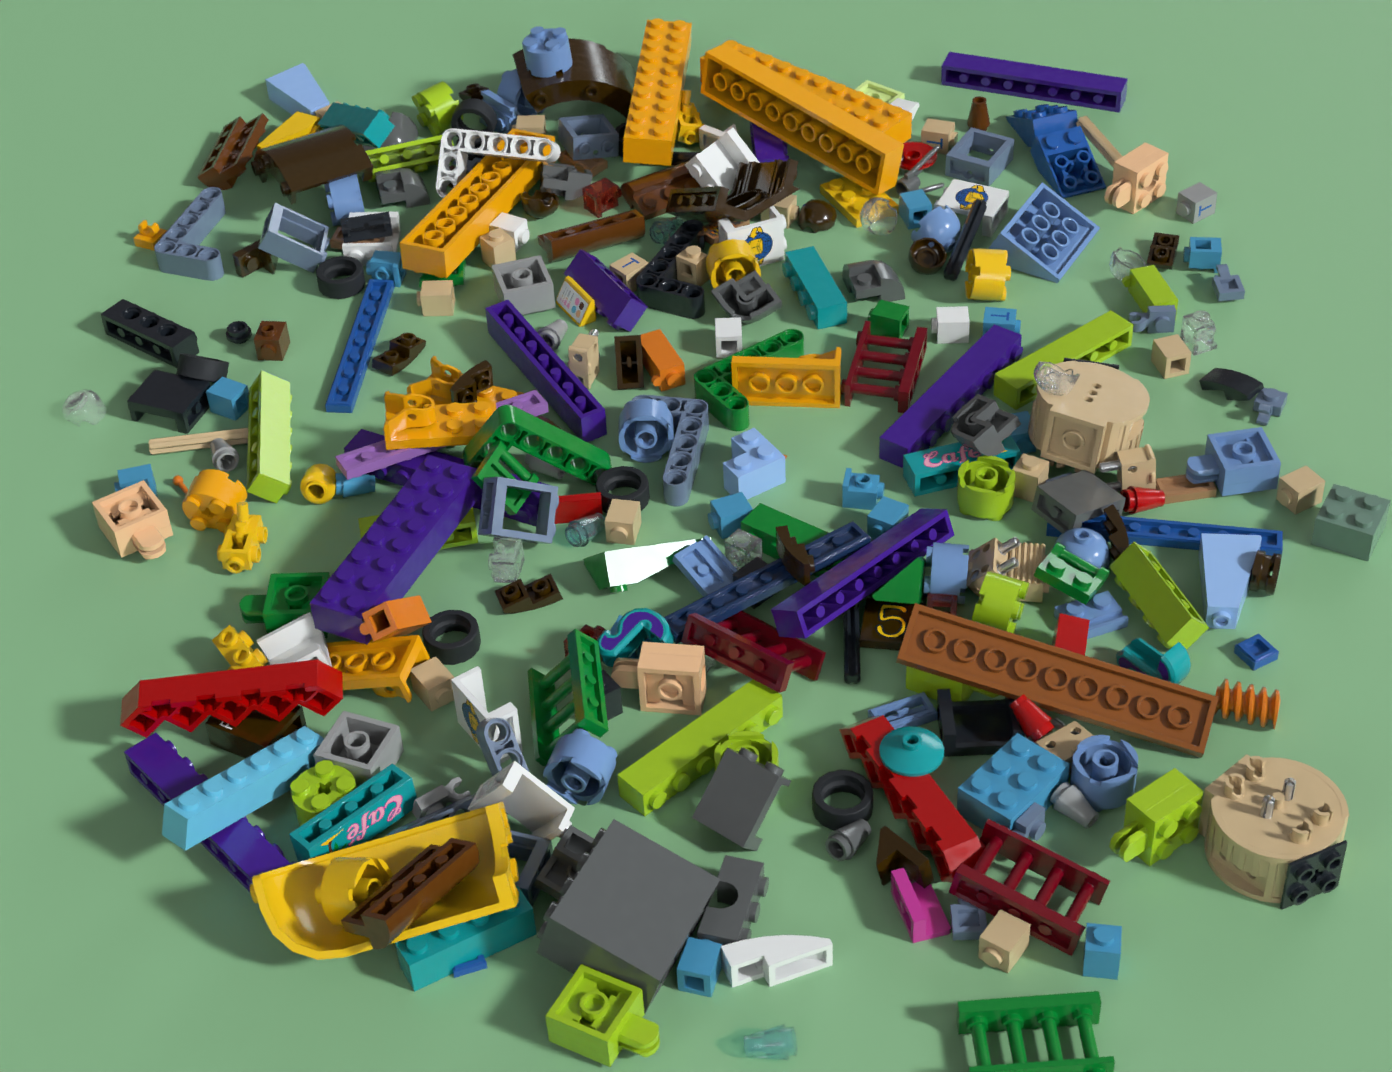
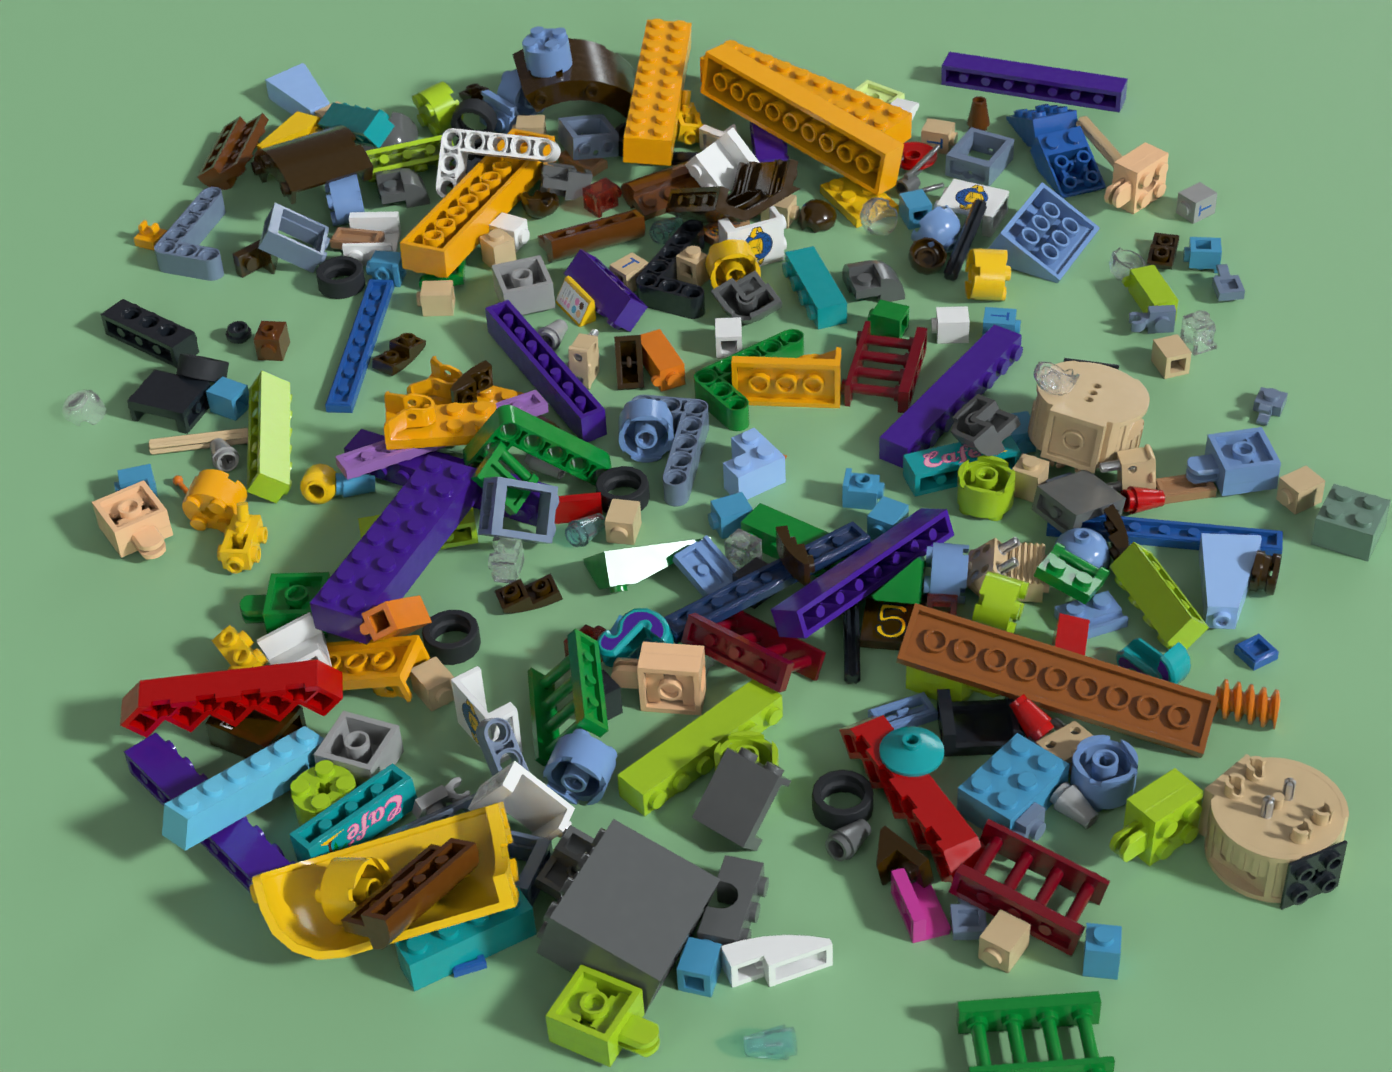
(366, 227): black hinge -> none
(1090, 342): lime brick -> none
(1233, 383): black slope -> none

